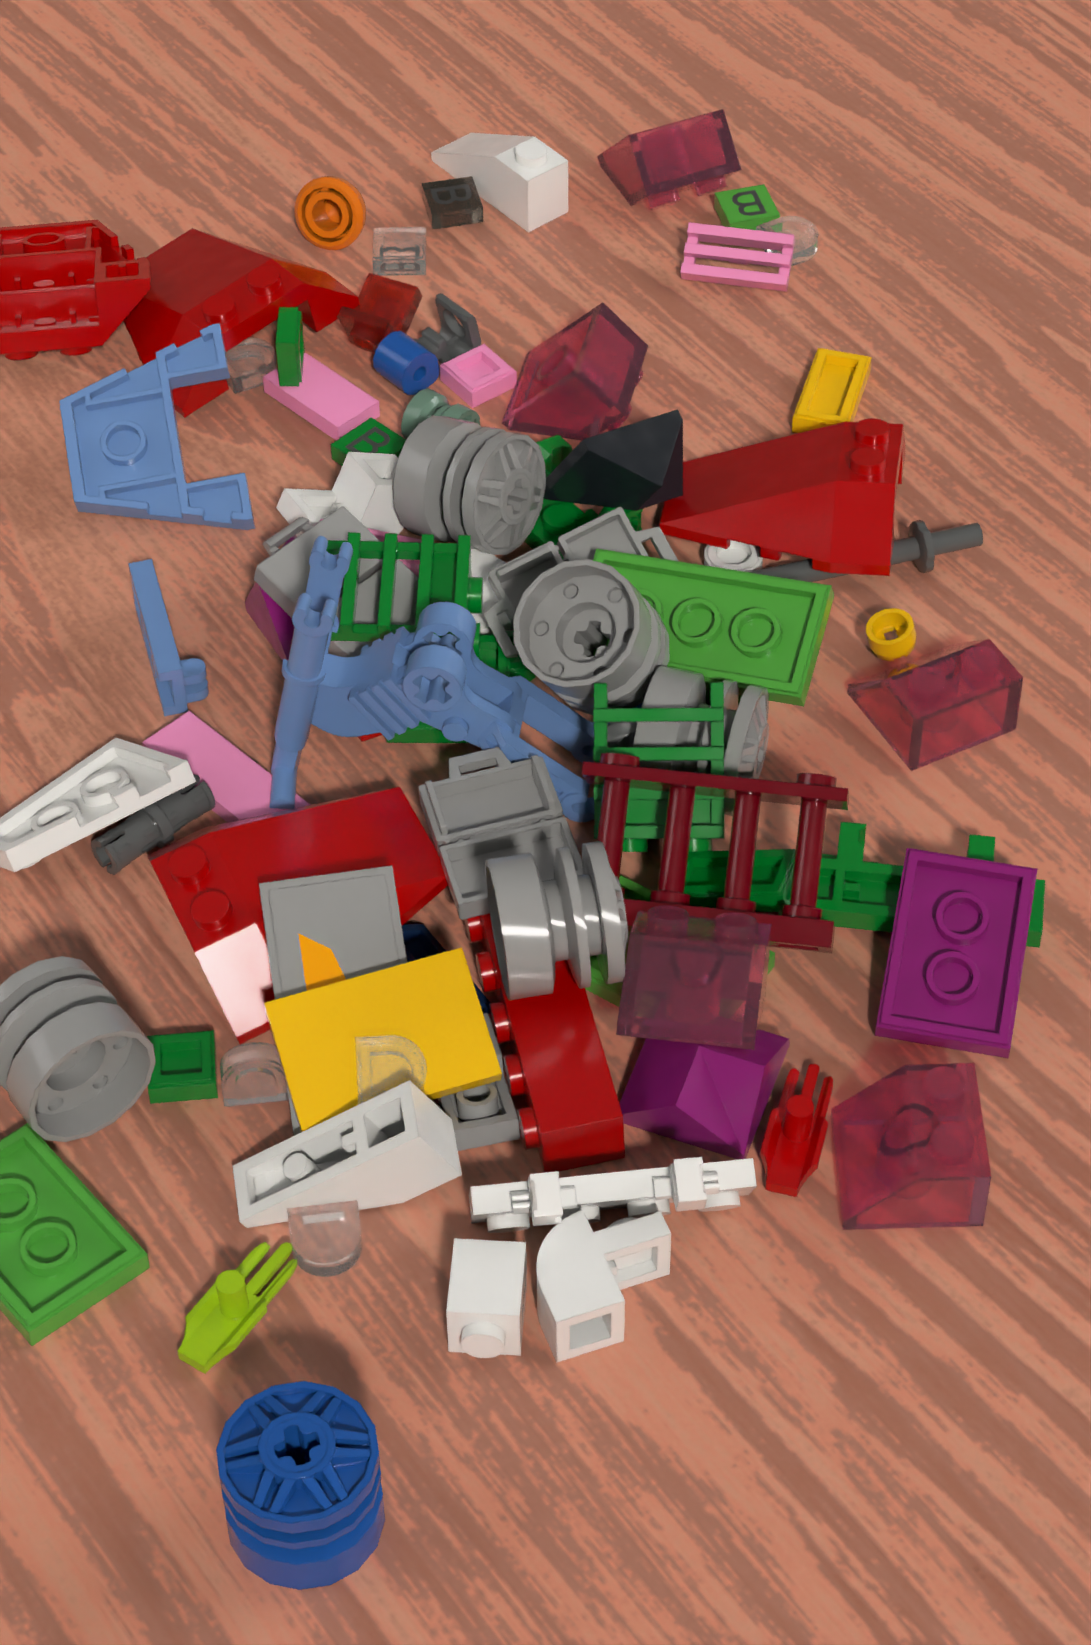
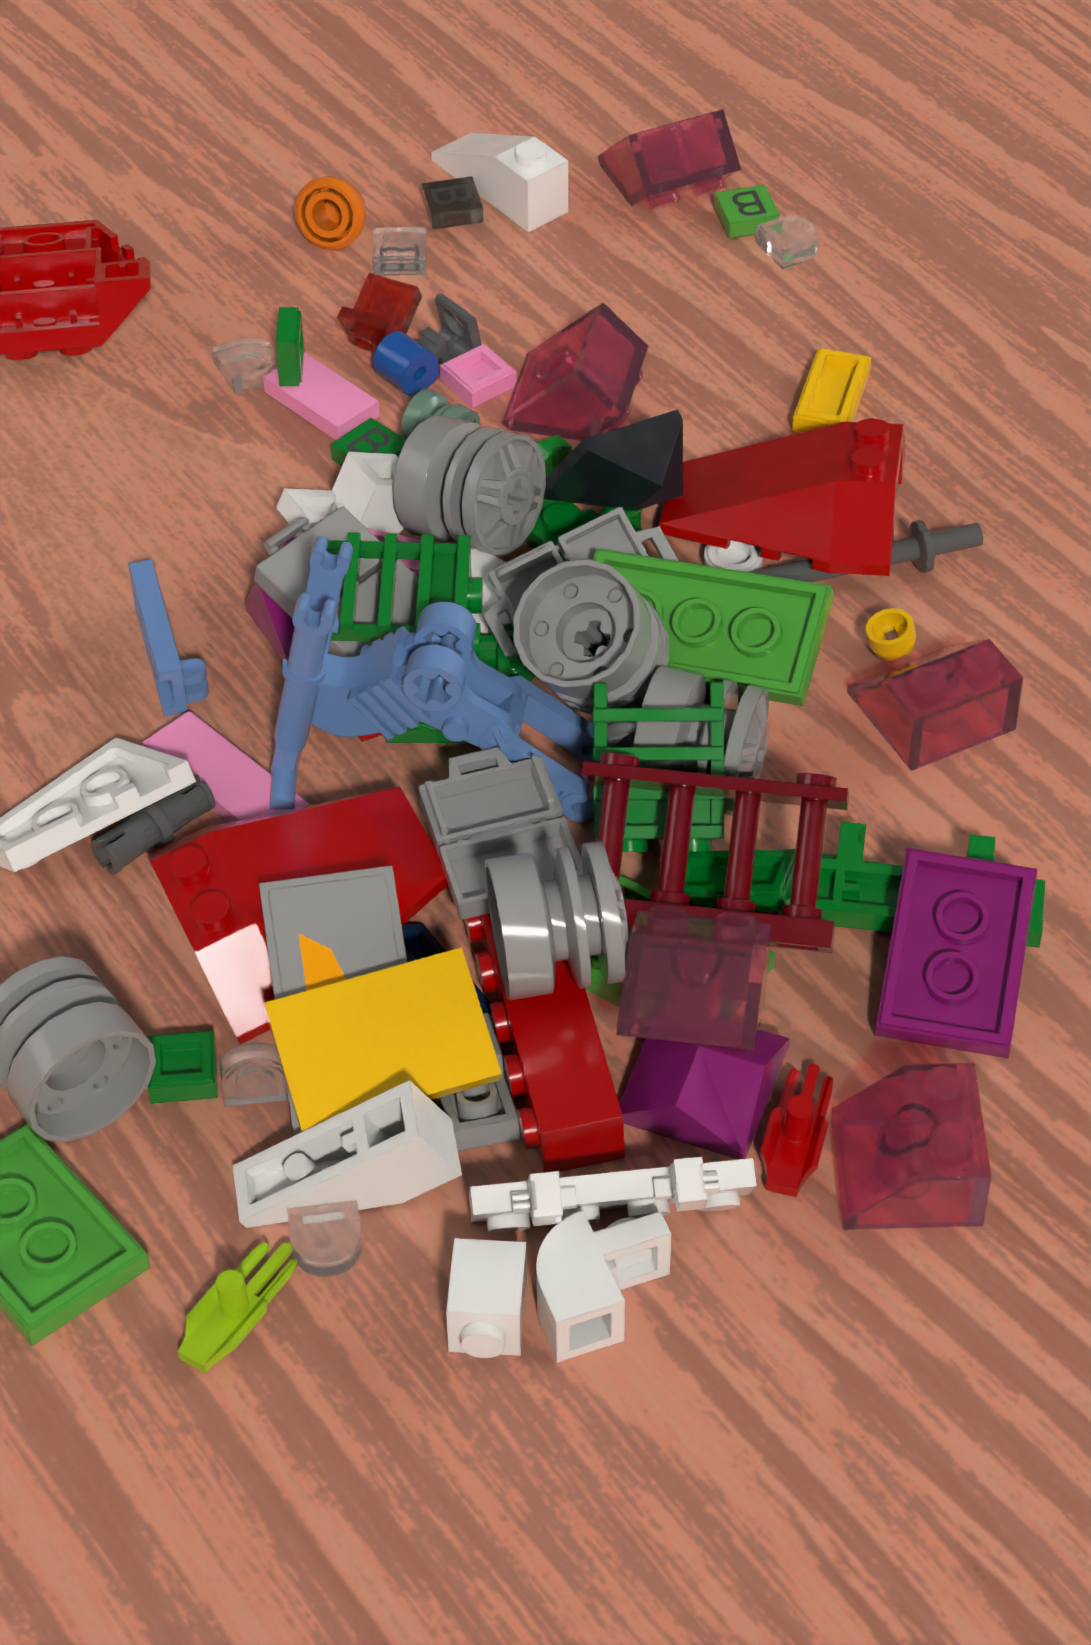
(128, 444): medium blue wing -> none
(216, 281): red wedge -> none
(301, 1484): blue wheel -> none
(386, 1063): clear tile -> none
(738, 237): bright pink tile -> none

